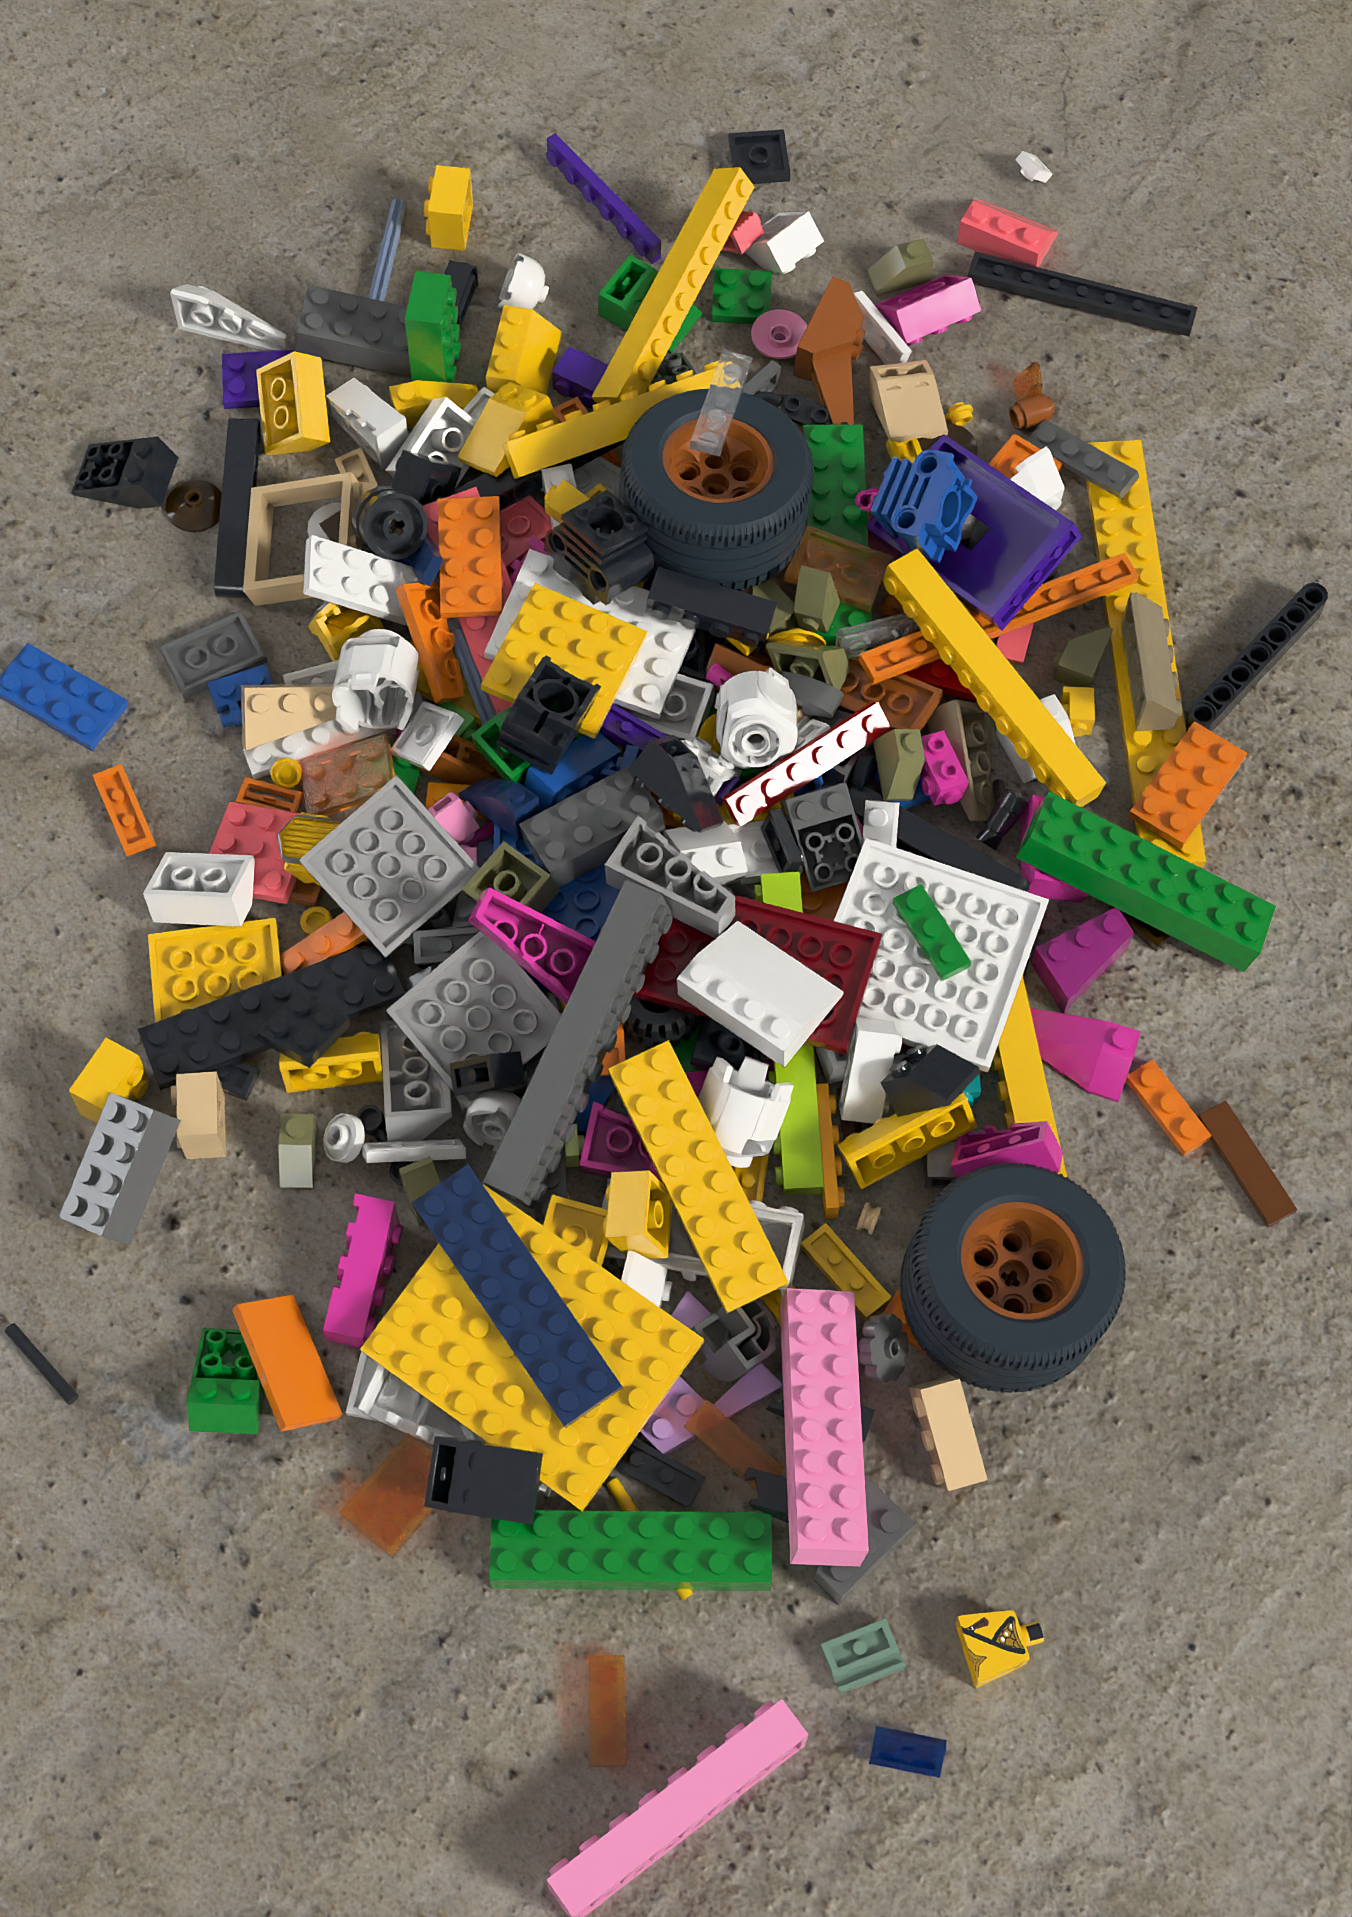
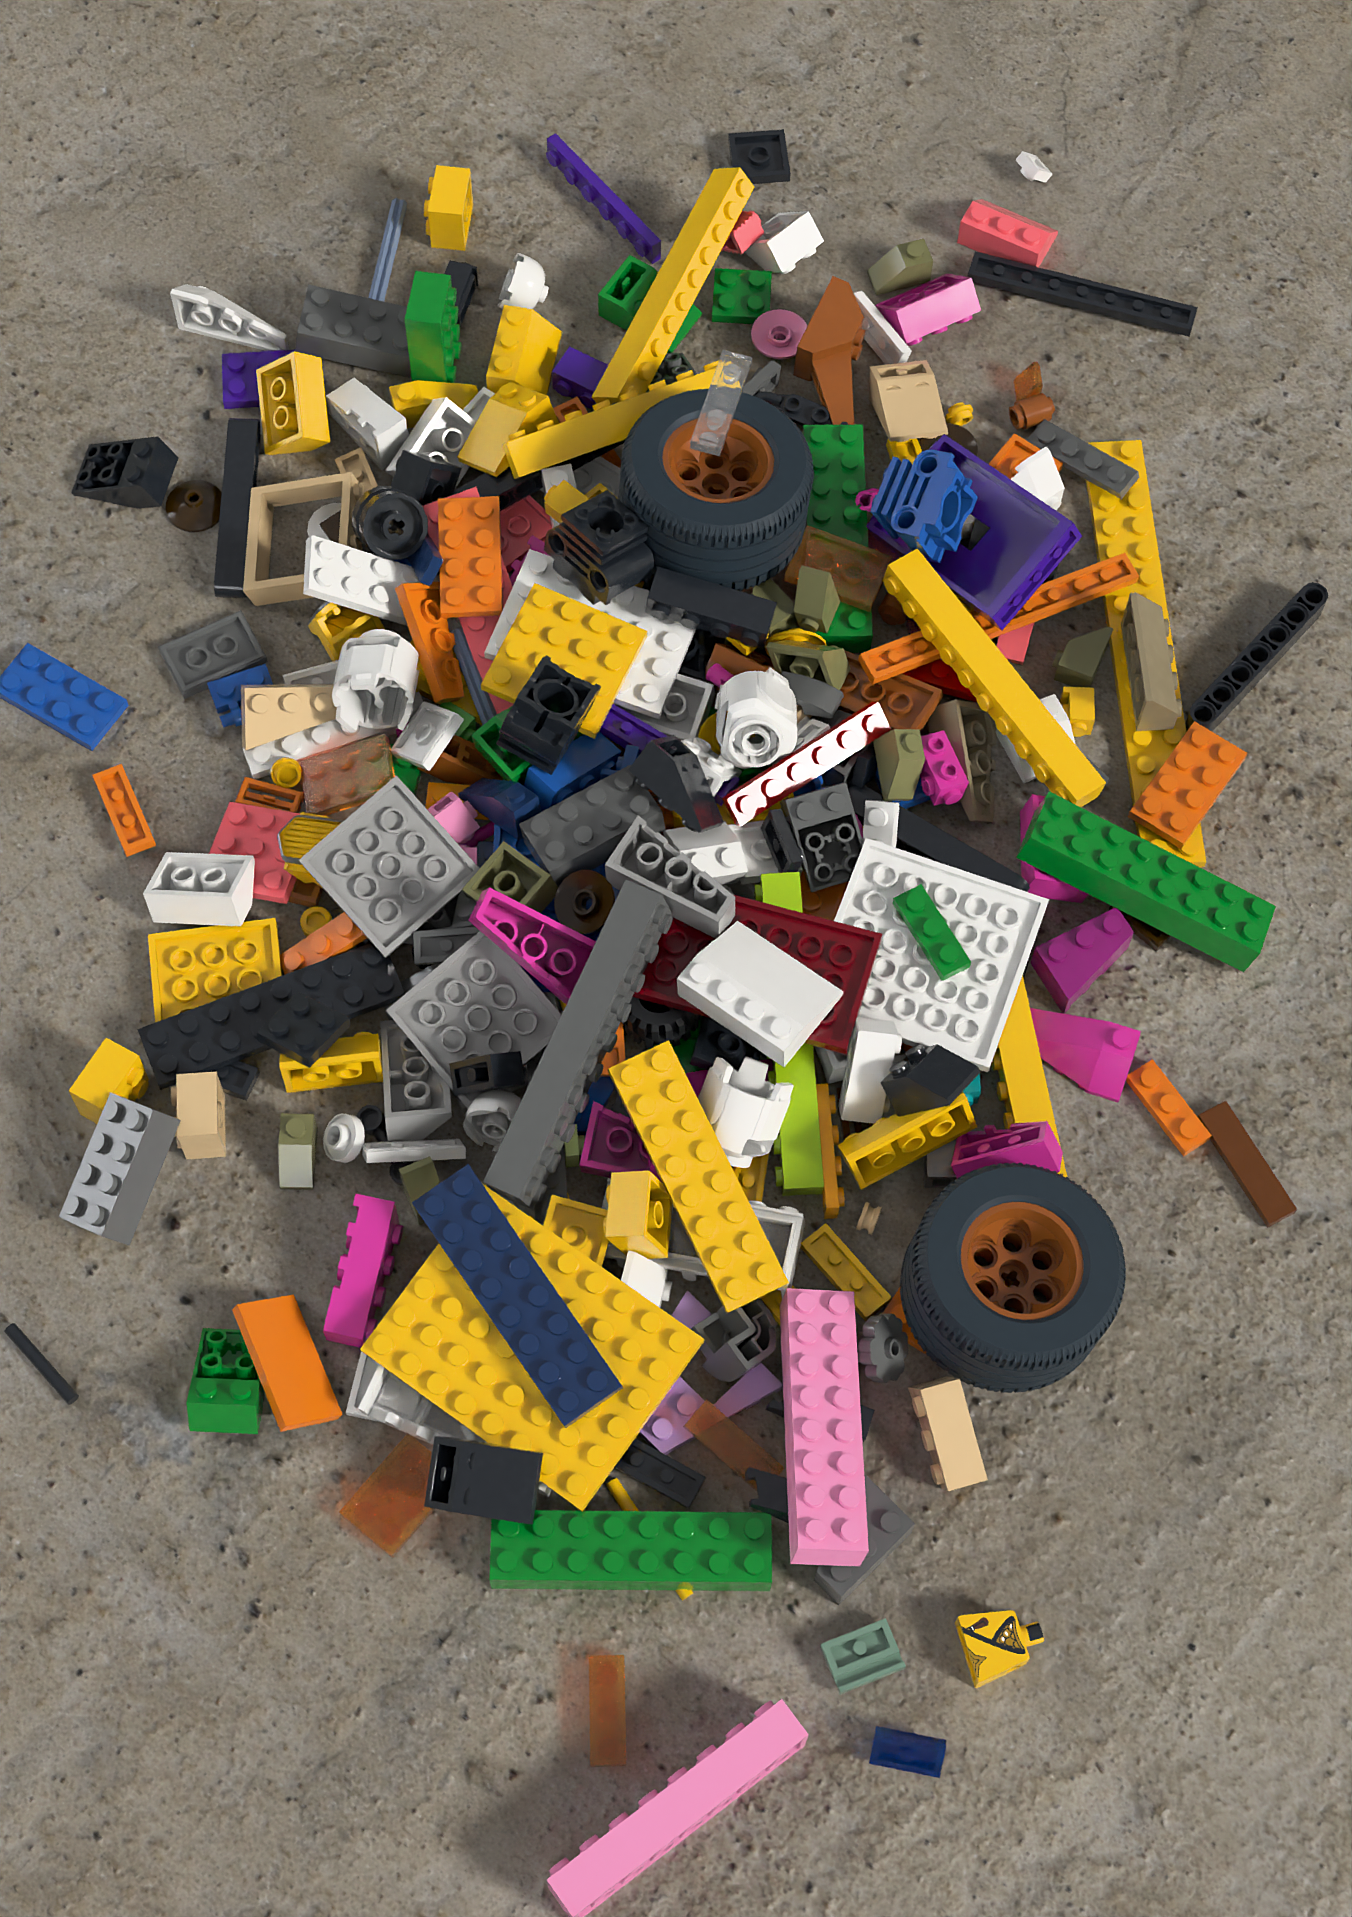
(572, 899): none -> dark brown dish
(874, 634): clear plate -> none
(1005, 813): black piece -> none

